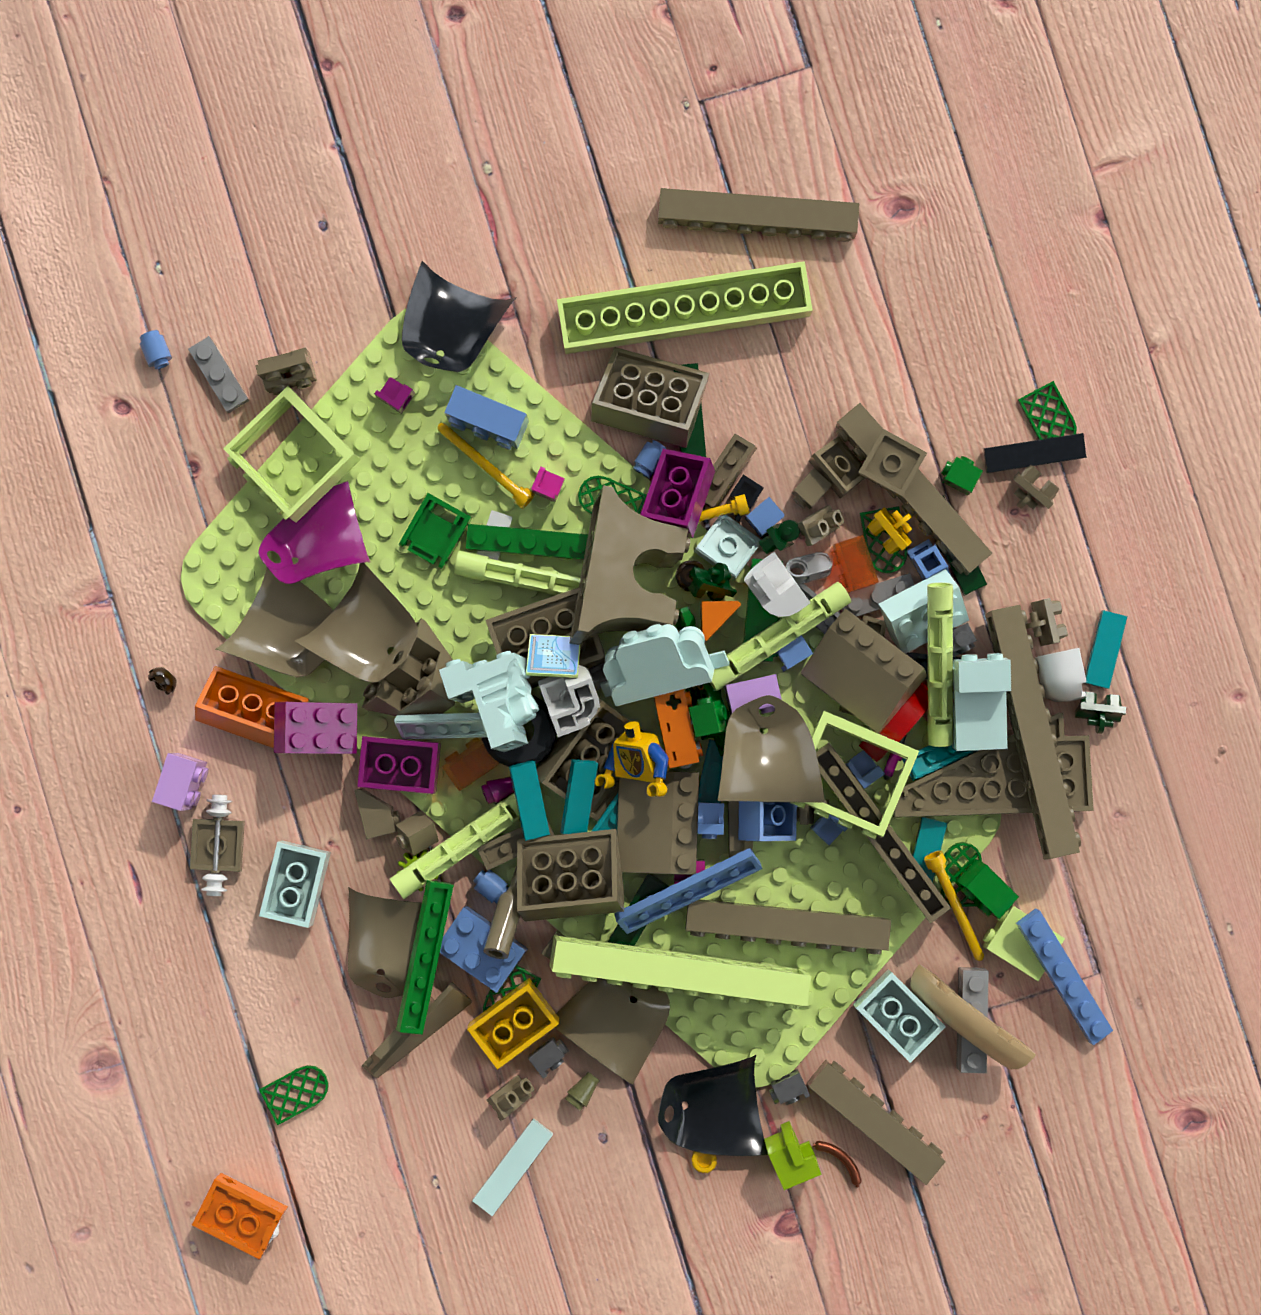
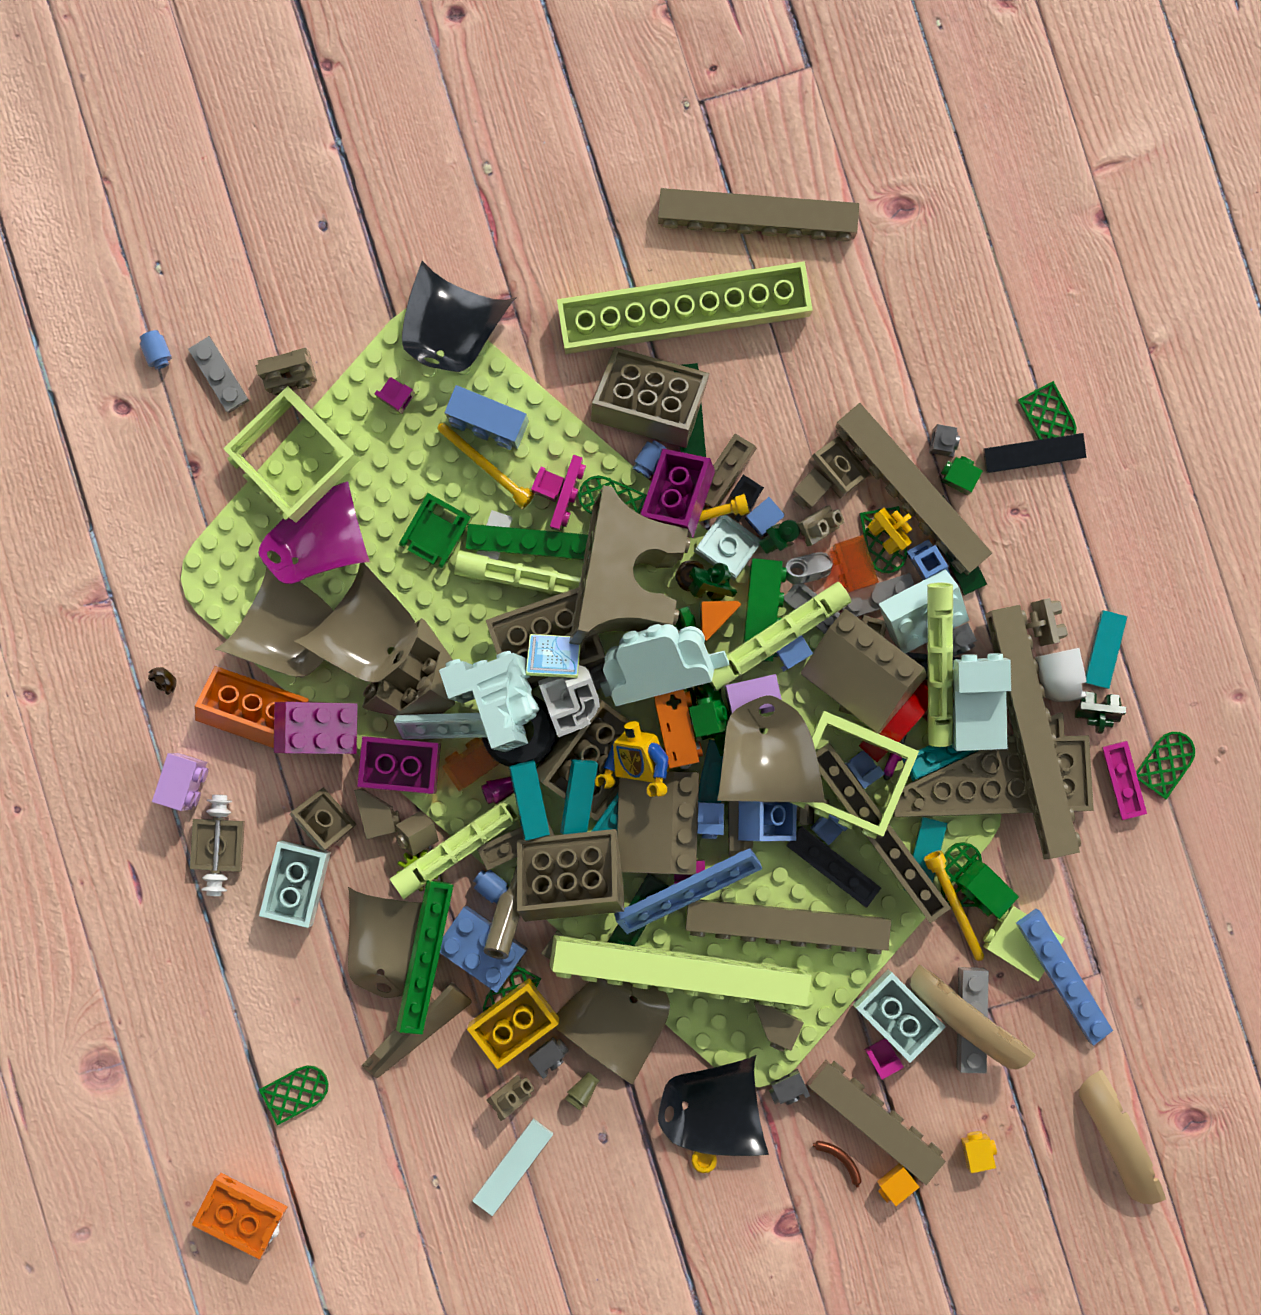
(323, 819): none -> dark tan slope
(568, 493): none -> dark pink plate
(775, 587): white brick -> none
(779, 1026): none -> dark tan slope
(791, 1160): lime plate -> none
(834, 867): none -> black plate
(883, 1058): none -> dark pink panel
(892, 463): dark tan plate -> none
(897, 1185): none -> light orange brick
(944, 440): none -> flat silver brick
(979, 1152): none -> yellow brick
(1026, 480): dark tan hips -> none
(1121, 1140): none -> tan brick
(1124, 780): none -> dark pink plate
(1155, 748): none -> green window

